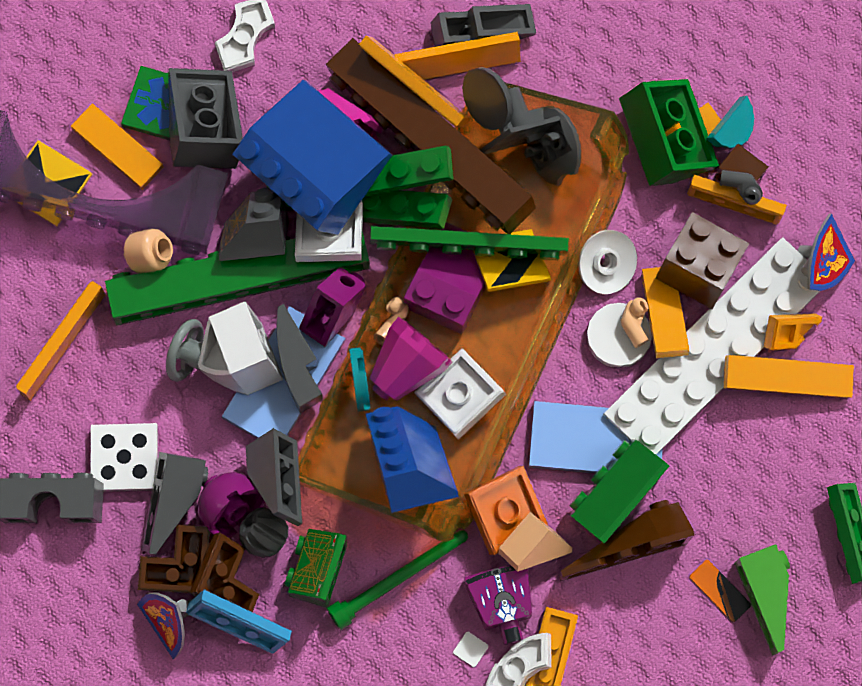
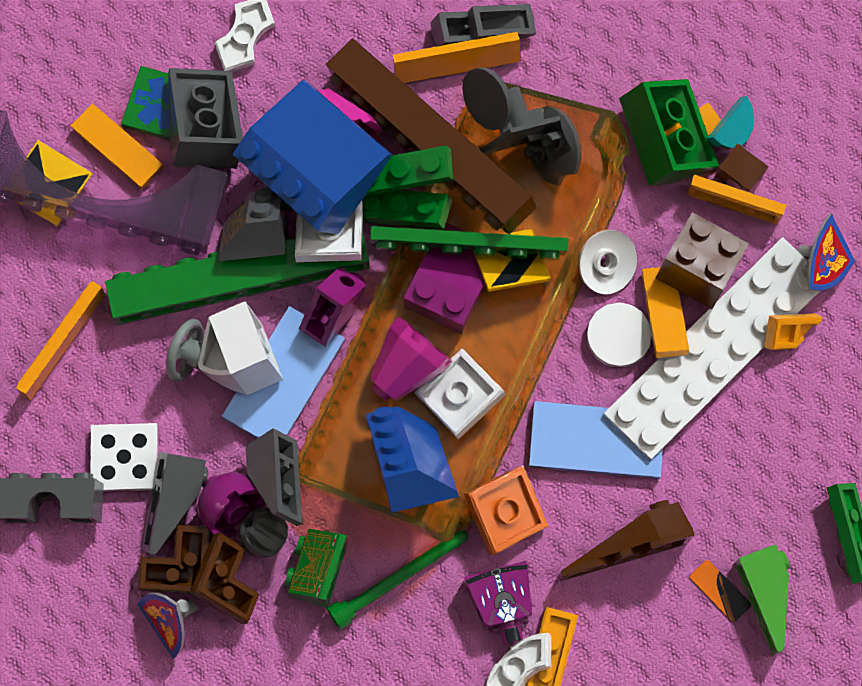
(148, 251): light nougat head -> none
(238, 621): dark azure tile -> none
(296, 362): dark grey slope -> none
(360, 379): teal tile -> none
(396, 308): light nougat arm -> none
(414, 82): light orange tile -> none
(470, 649): white sticker -> none
(533, 544): light nougat slope -> none
(617, 489): green slope -> none
(632, 320): light nougat arm -> none
(745, 185): dark grey arm -> none
(788, 376): light orange tile -> none

